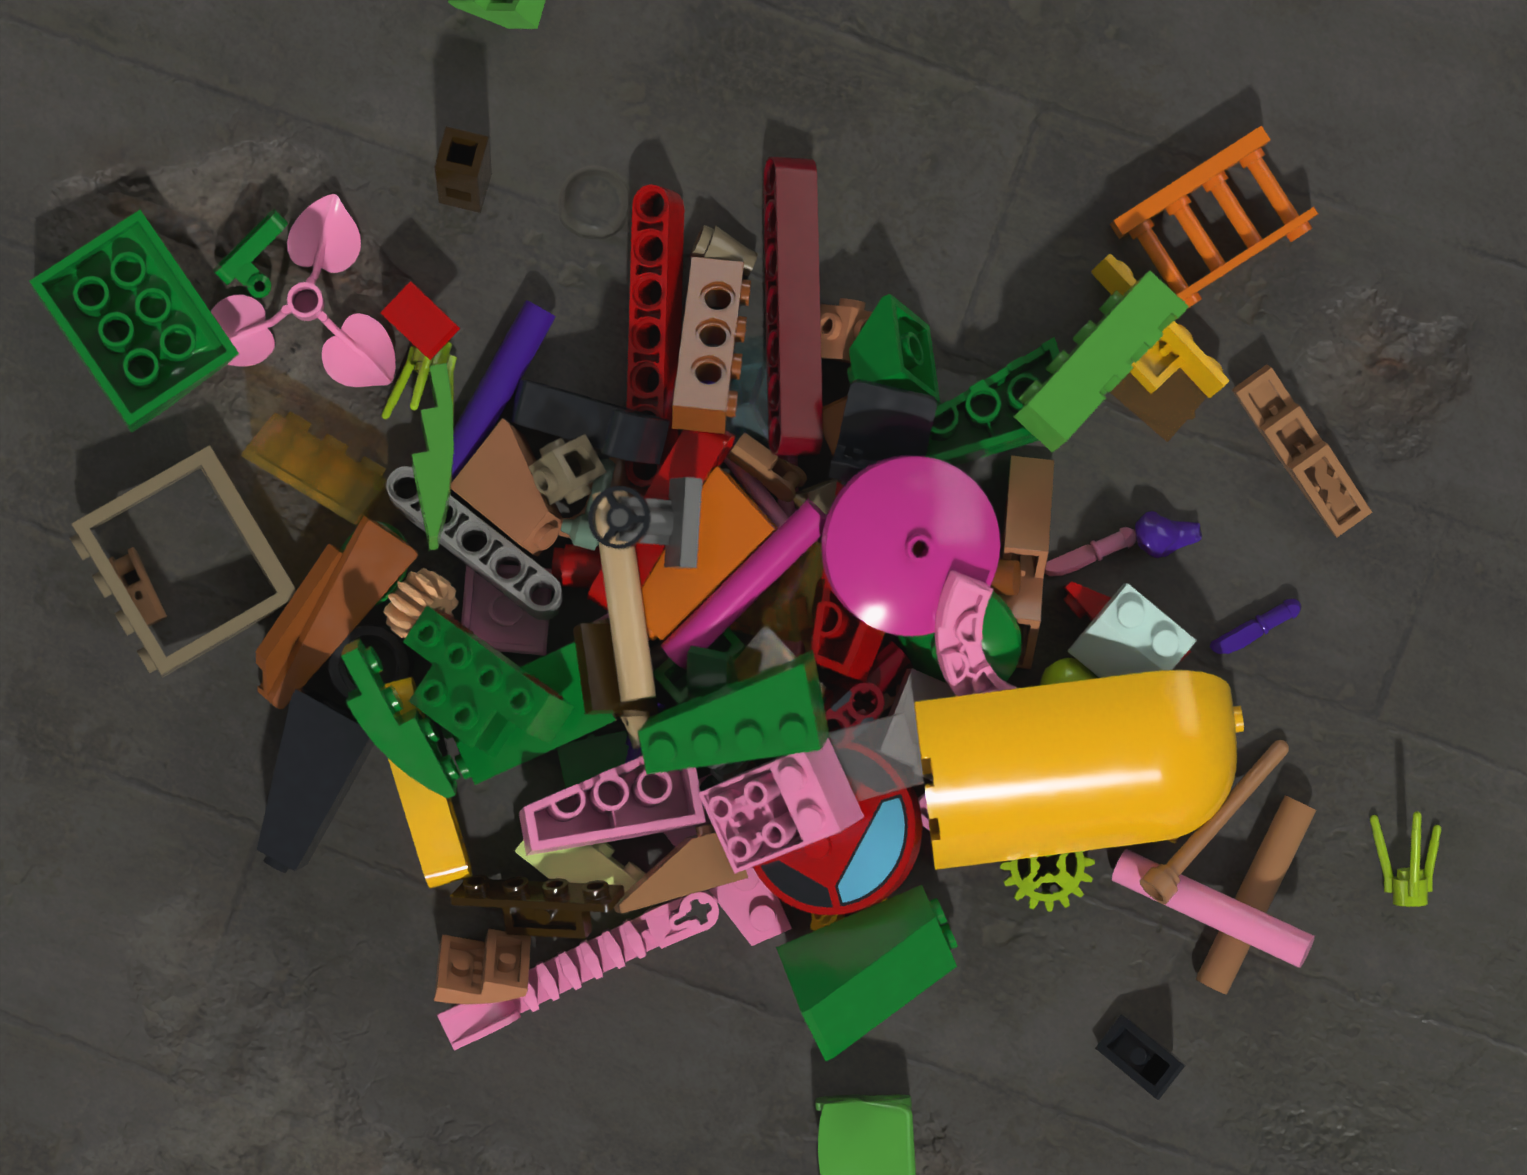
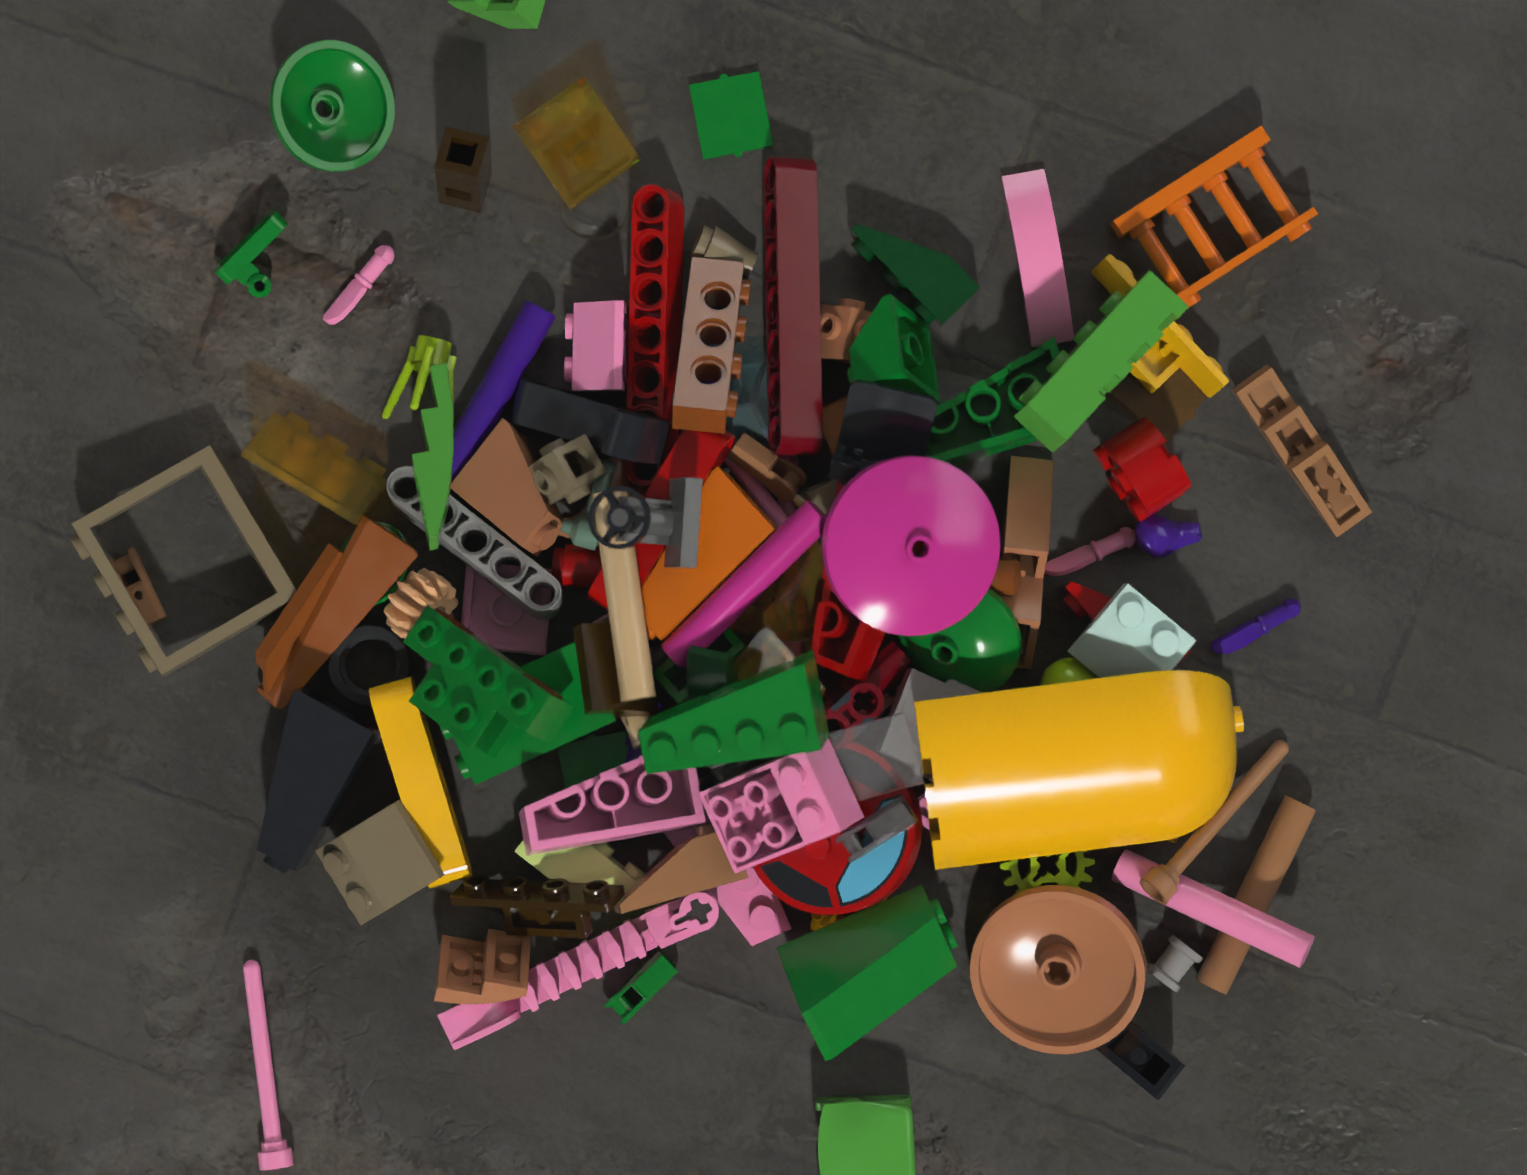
(134, 320): green slope -> none
(274, 1150): none -> bright pink piece
(355, 100): none -> green dish
(357, 287): none -> bright pink piece
(361, 349): bright pink plant -> none
(379, 862): none -> dark tan slope
(403, 738): green slope -> none
(420, 320): red slope -> none
(576, 142): none -> clear yellow slope
(598, 347): none -> bright pink slope
(646, 981): none -> green bar
(731, 115): none -> green piece
(882, 827): none -> flat silver bar
(925, 274): none -> dark green slope
(960, 637): bright pink tile -> none
(1038, 257): none -> bright pink slope
(1058, 969): none -> nougat dish
(1142, 469): none -> red brick
(1174, 963): none -> light grey bush
(1411, 884): lime plant -> none

